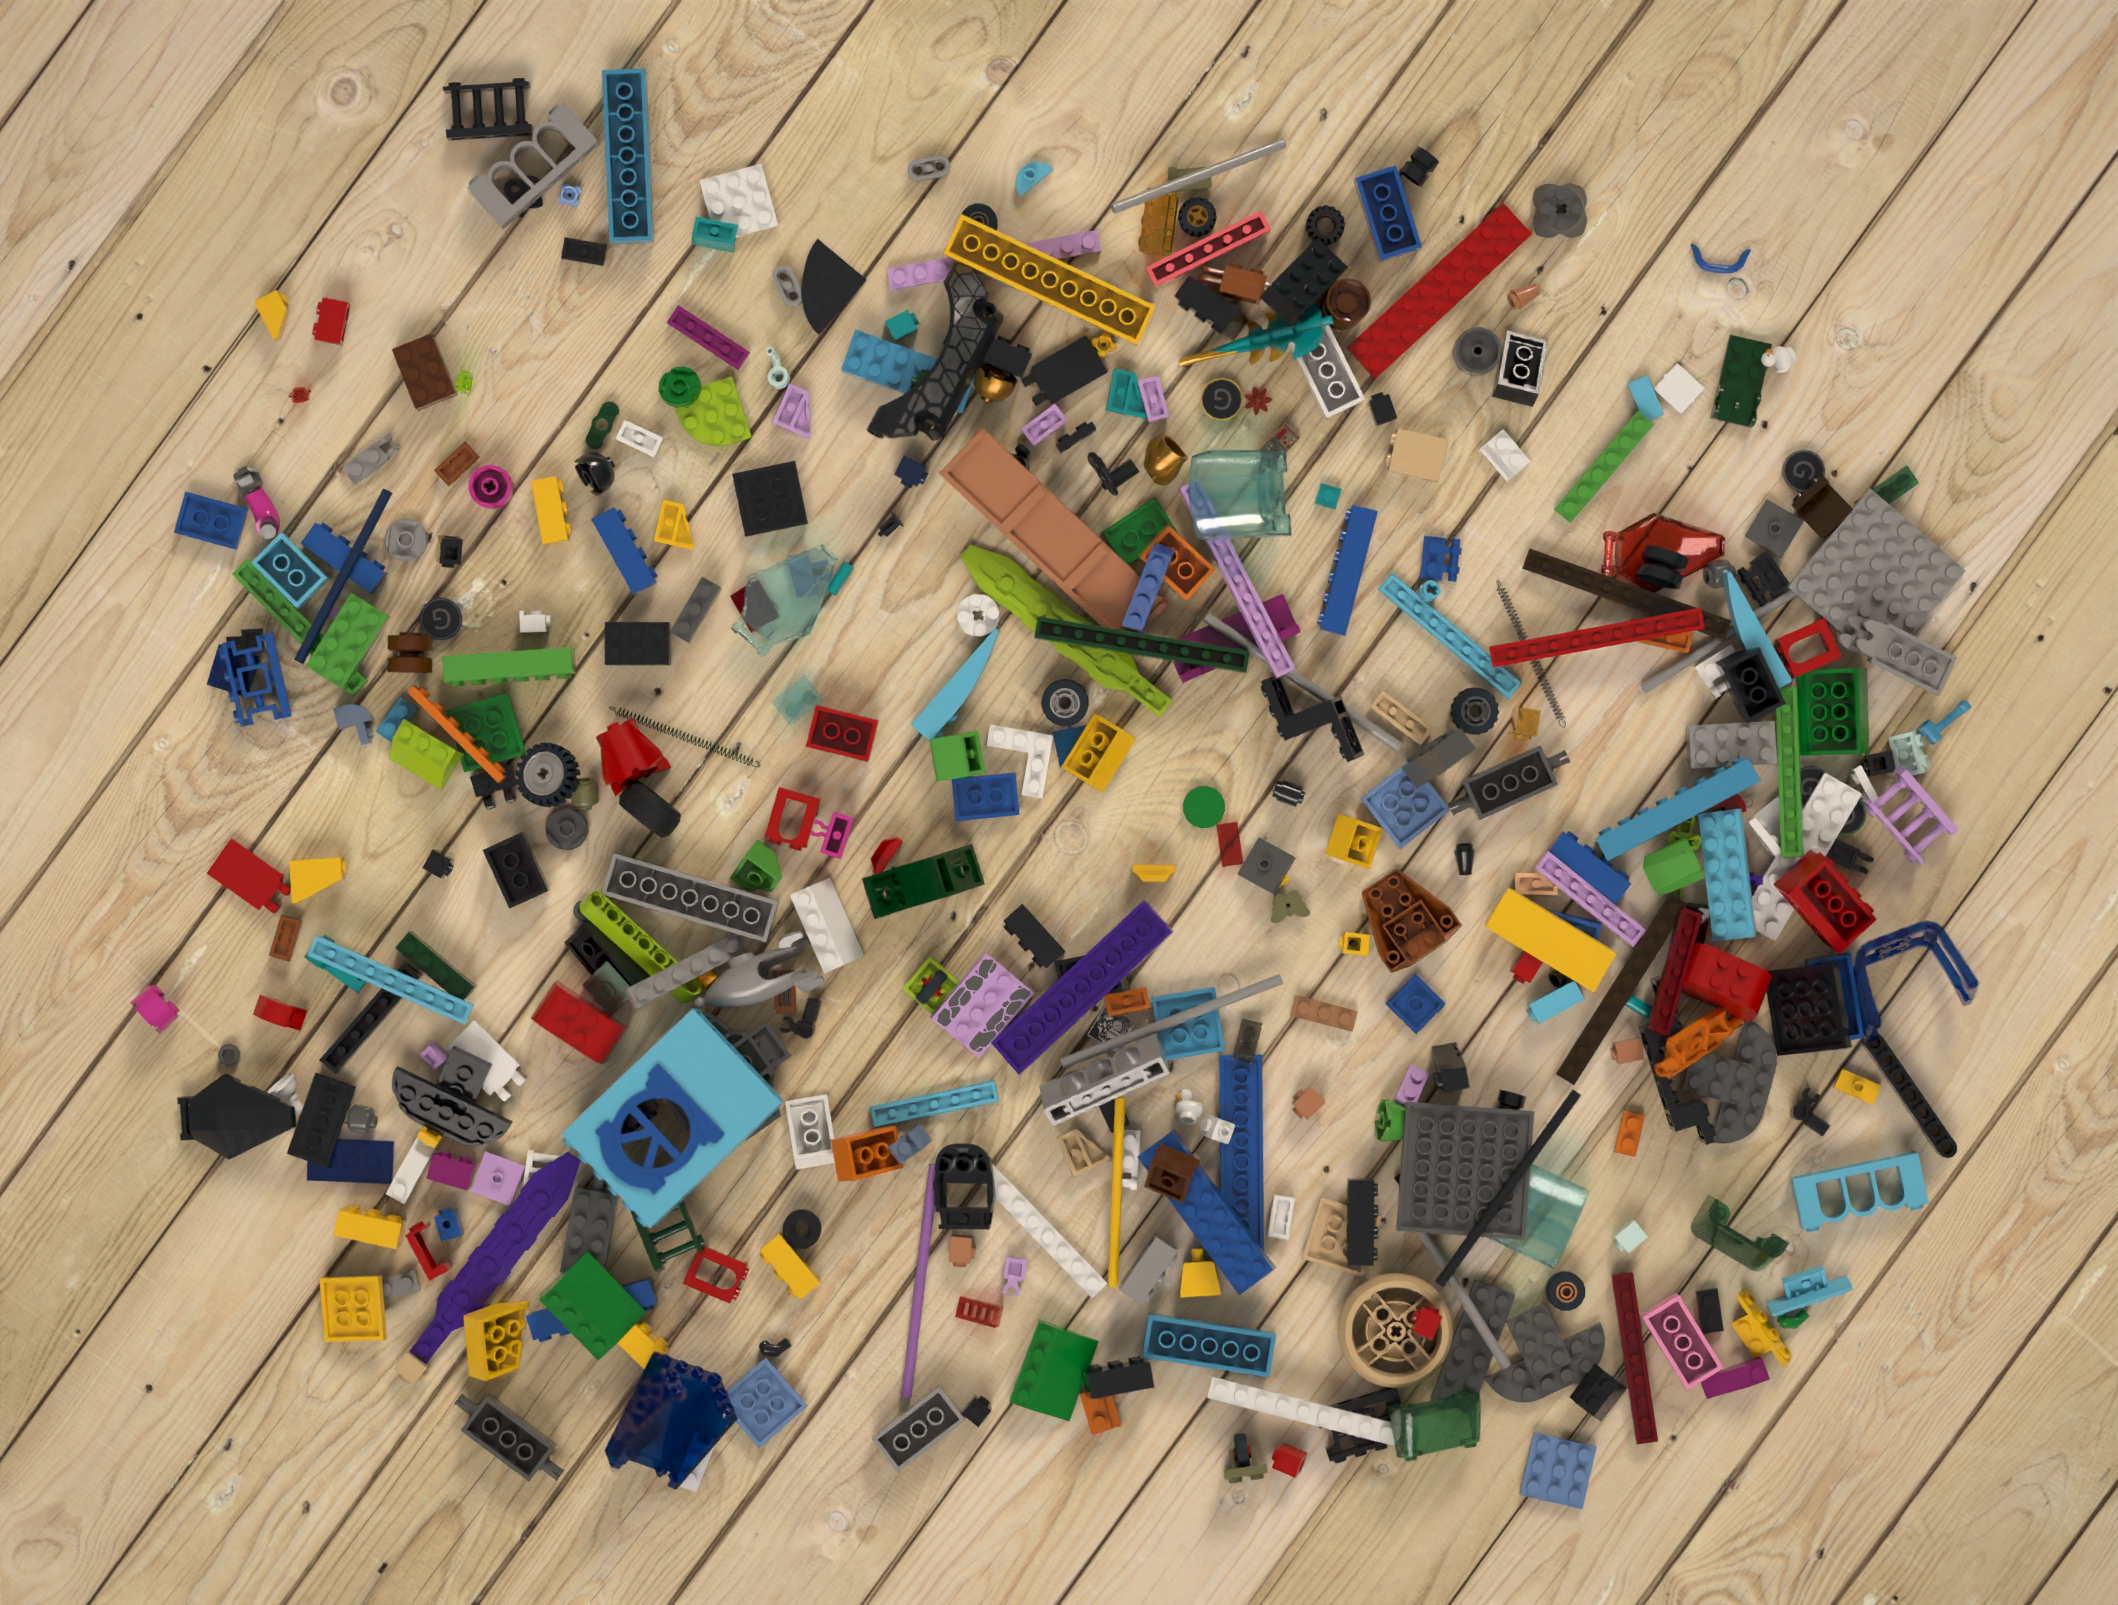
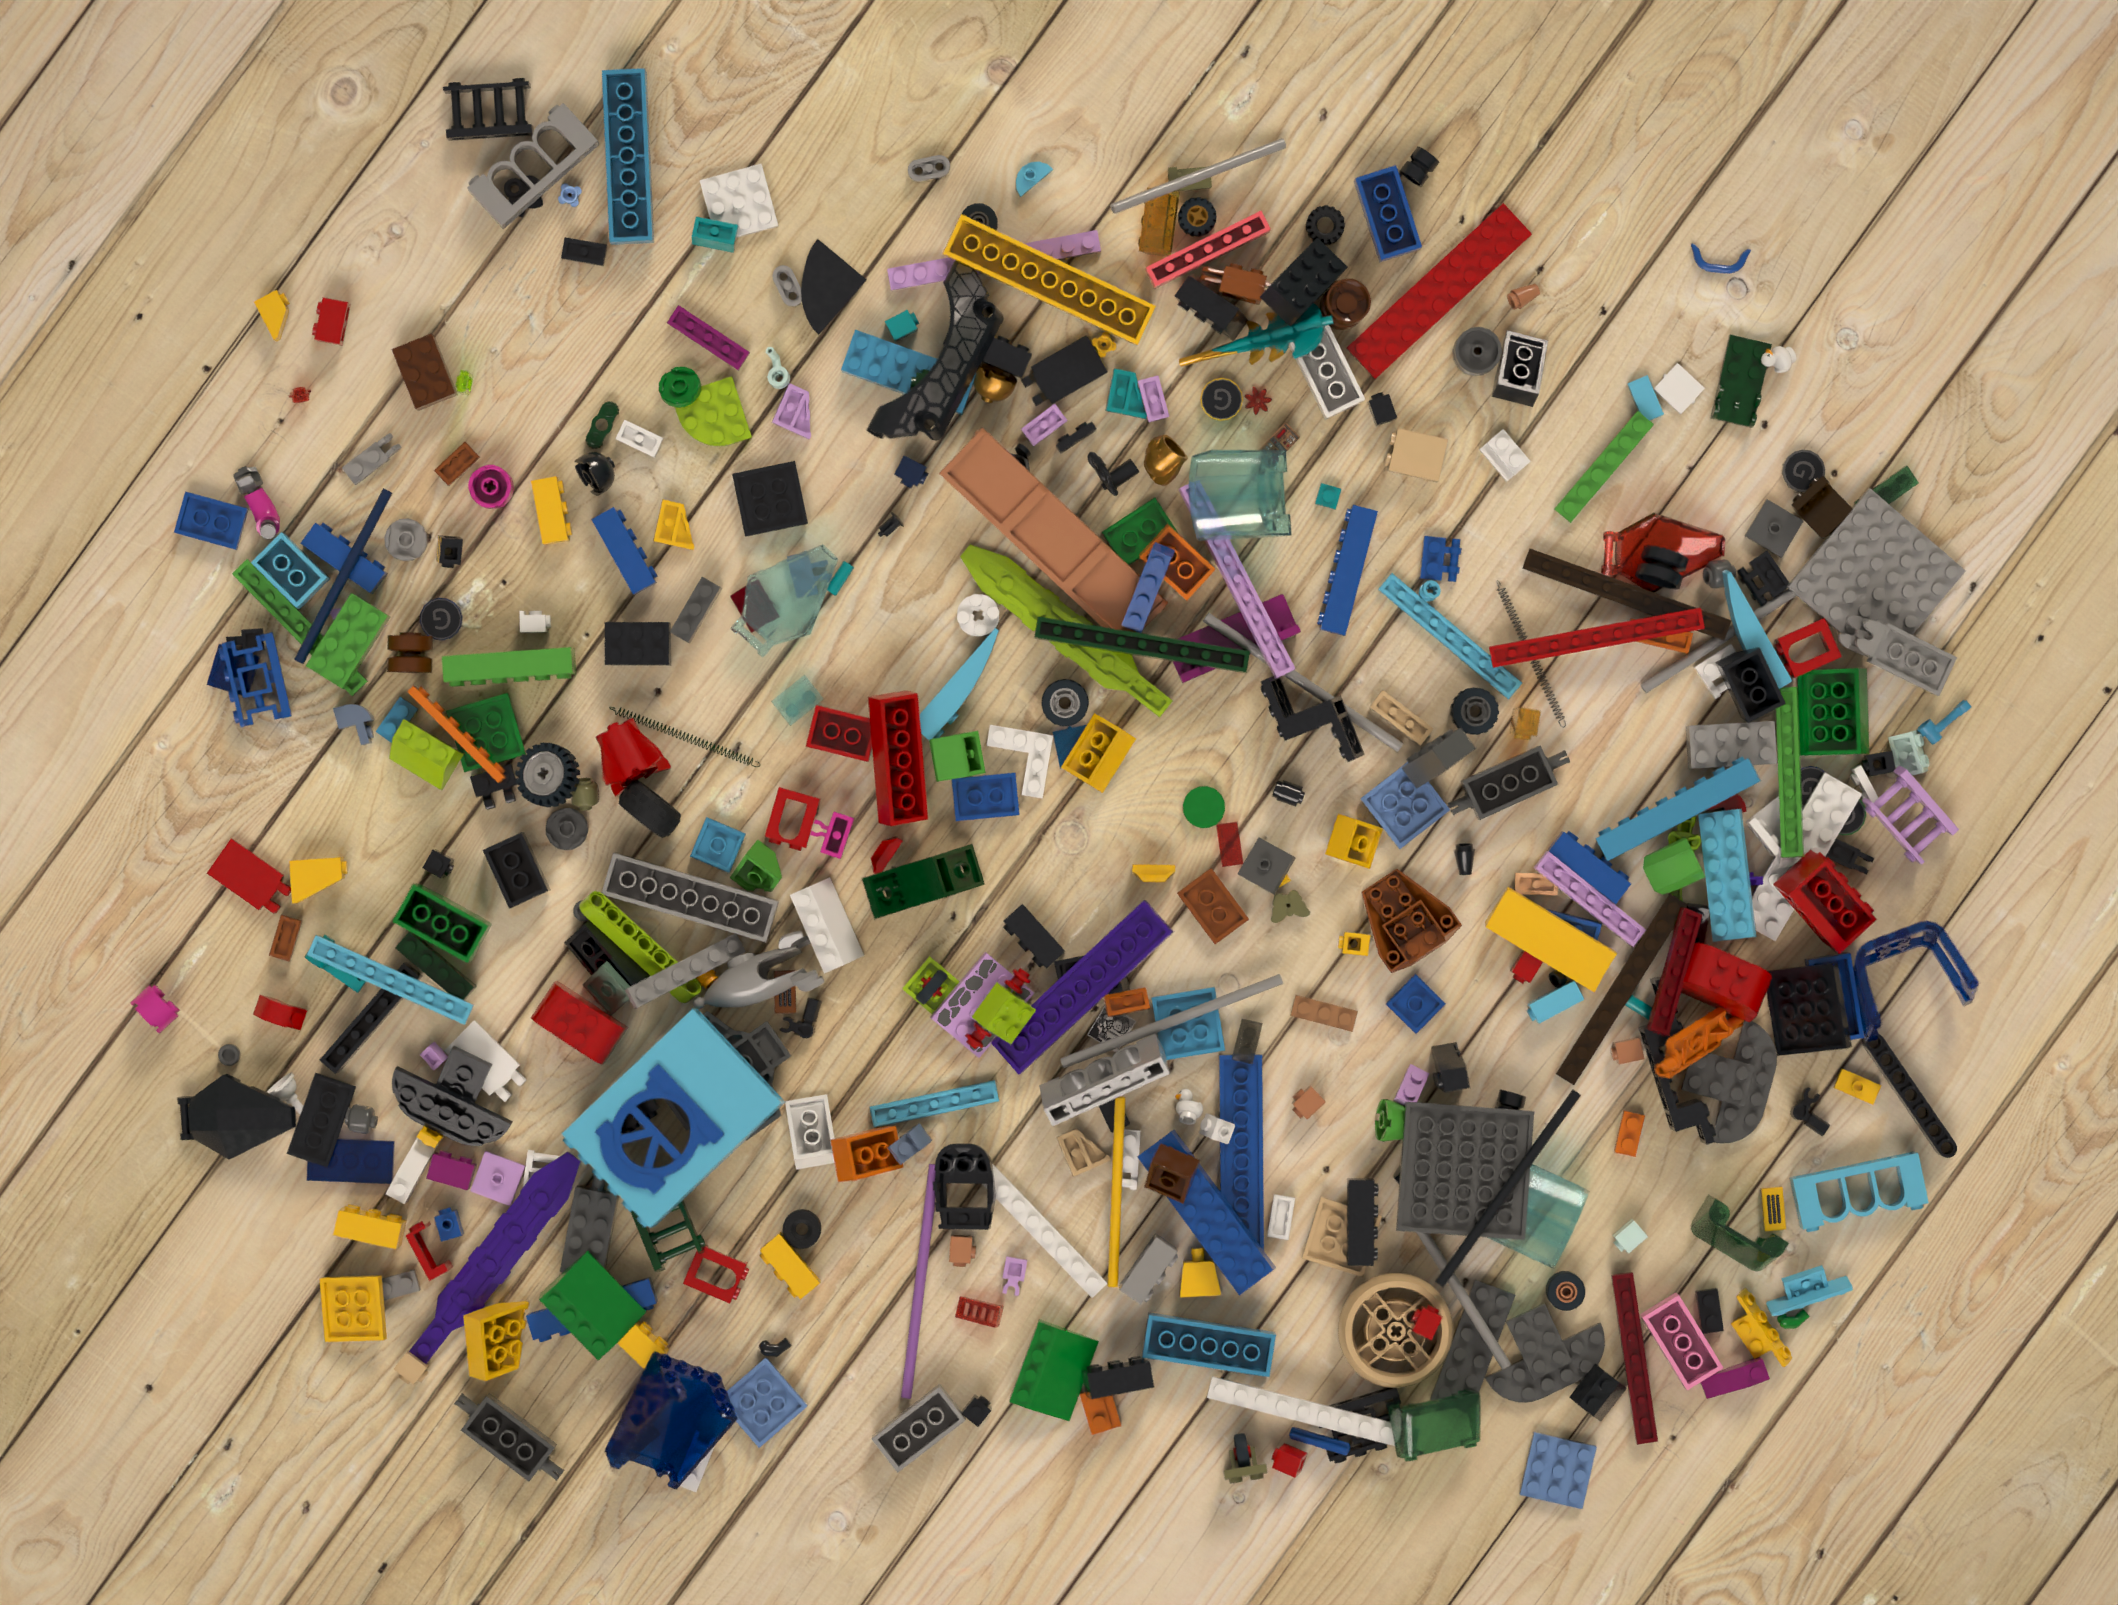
(442, 922): none -> green brick
(717, 845): none -> dark azure plate
(898, 758): none -> red brick
(1002, 1011): none -> lime brick
(1213, 906): none -> dark orange plate
(1319, 1441): none -> blue axle
(1548, 222): dark grey brick -> none
(1773, 1208): none -> yellow tile

